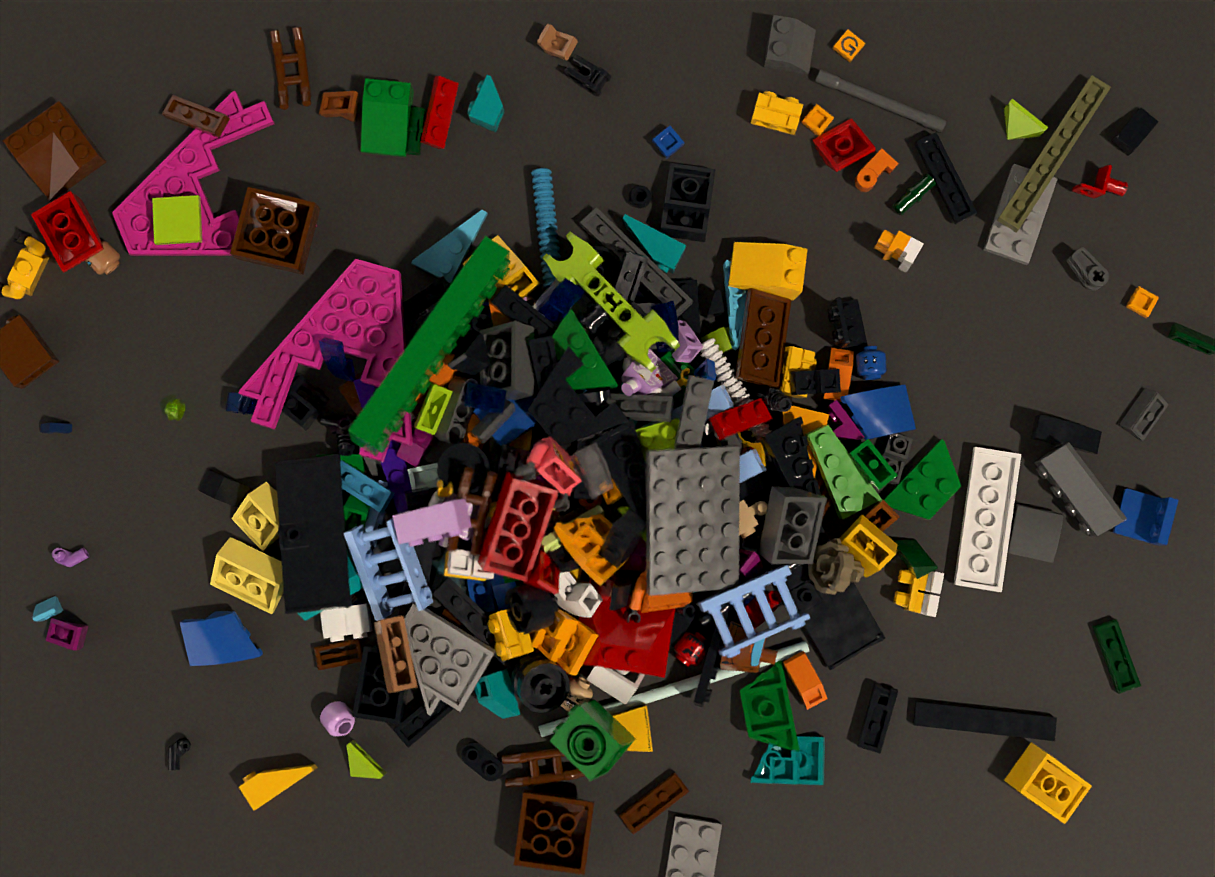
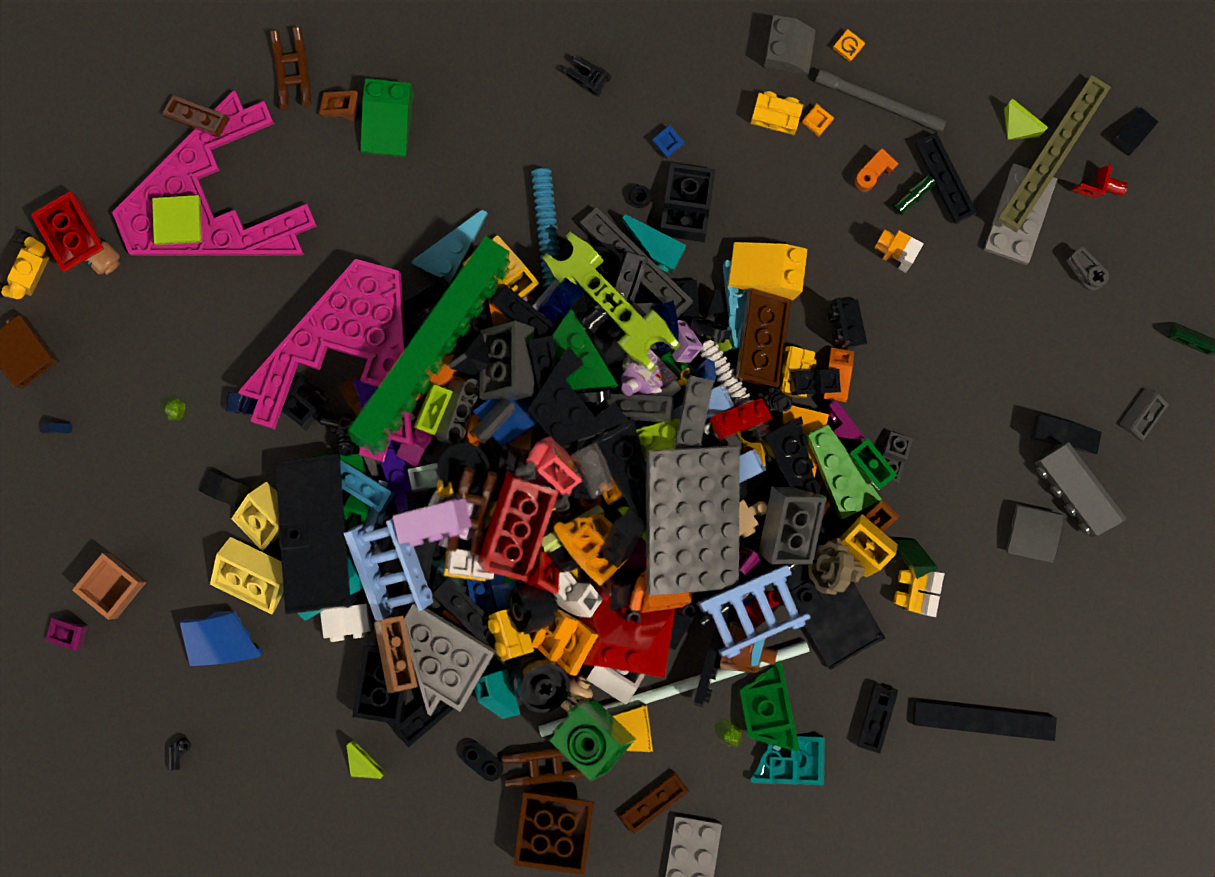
(47, 609): medium azure slope -> none
(54, 150): reddish brown slope -> none
(68, 558): medium lavender arm -> none
(109, 586): none -> nougat piece
(269, 783): yellow slope -> none
(275, 230): reddish brown slope -> none
(319, 658): reddish brown tile -> none
(335, 359): clear blue slope -> none
(337, 718): lavender head -> none
(415, 131): dark green pin -> none
(439, 112): red plate -> none
(485, 398): clear blue slope -> none
(487, 108): teal slope -> none
(556, 43): medium nougat bracket -> none
(691, 649): red head -> none
(709, 328): none -> black plate
(733, 736): none -> clear neon green plate
(805, 679): orange slope -> none
(843, 145): red slope -> none
(871, 363): blue head -> none
(881, 411): blue slope -> none
(926, 485): green wing -> none
(987, 519): white plate -> none
(1047, 783): yellow slope -> none
(1117, 656): dark green tile -> none
(1142, 302): light orange tile -> none
(1147, 517): blue bracket -> none

